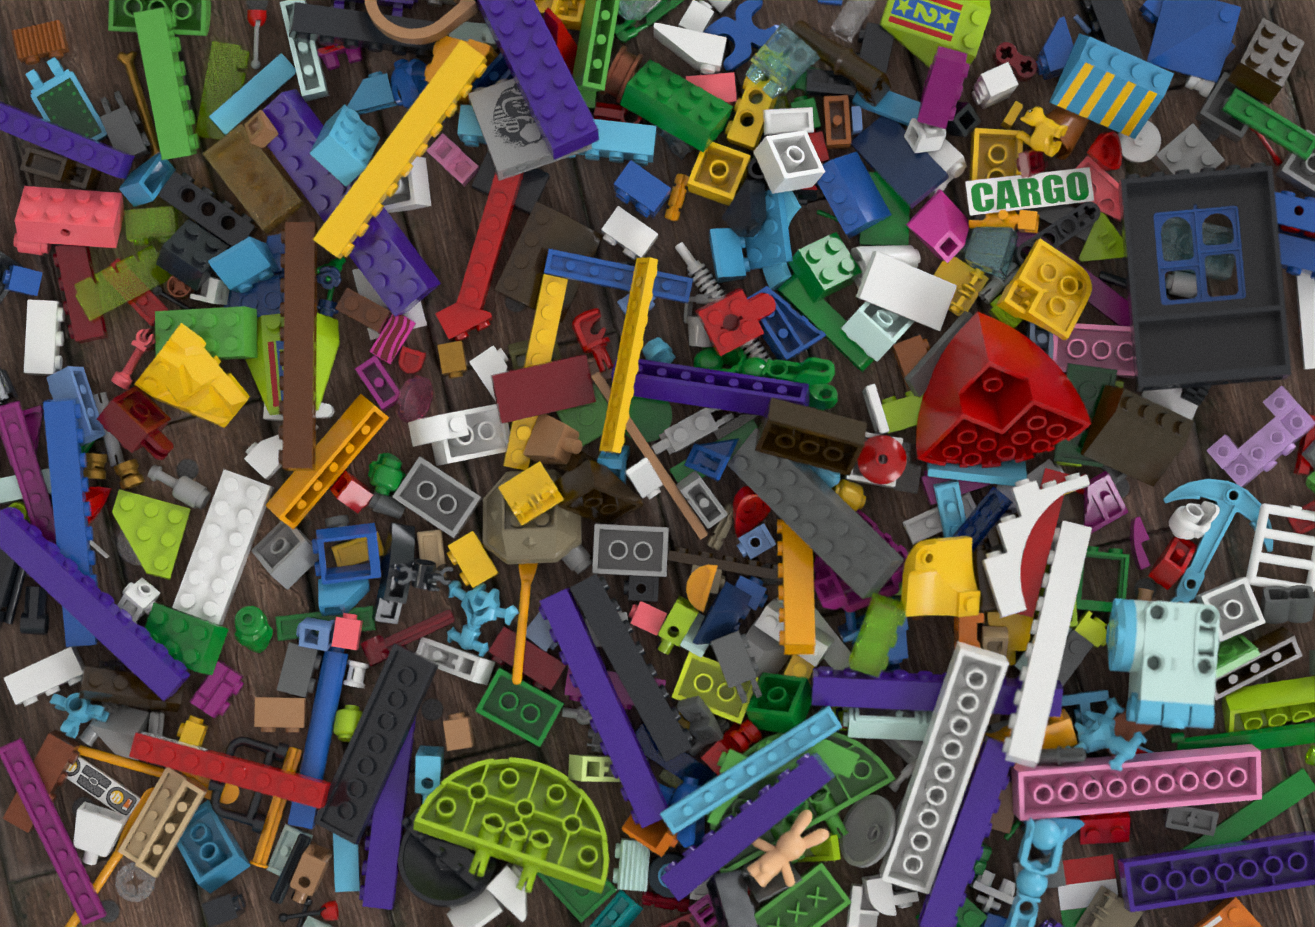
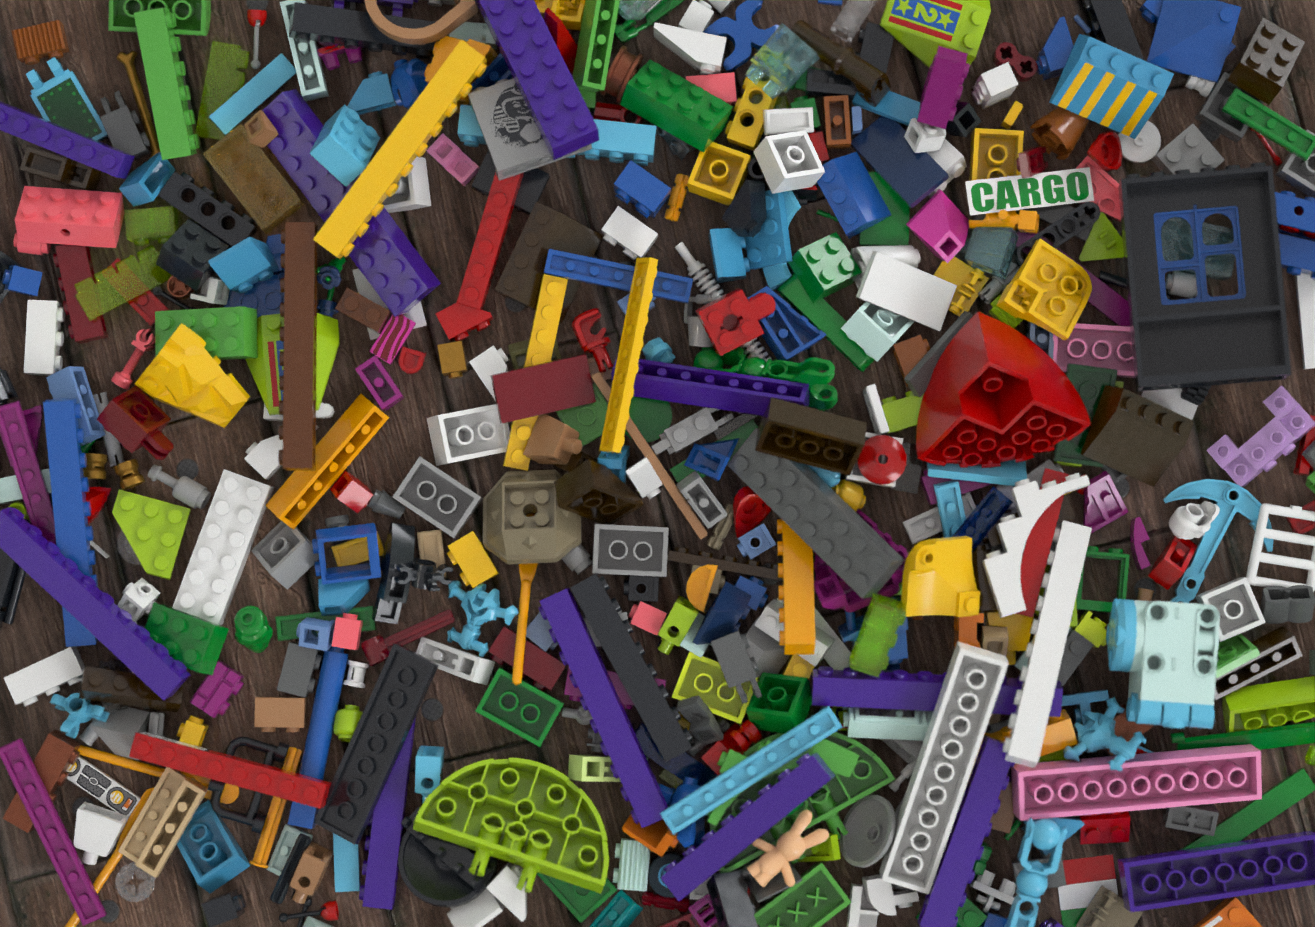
(35, 616): black piece -> none
(386, 473): green head -> none
(415, 399): clear pink tile -> none
(438, 428): white brick -> none
(458, 731): medium nougat brick -> none
(530, 493): yellow hinge -> none
(1044, 132): yellow animal -> none
(1061, 755): dark grey axle -> none

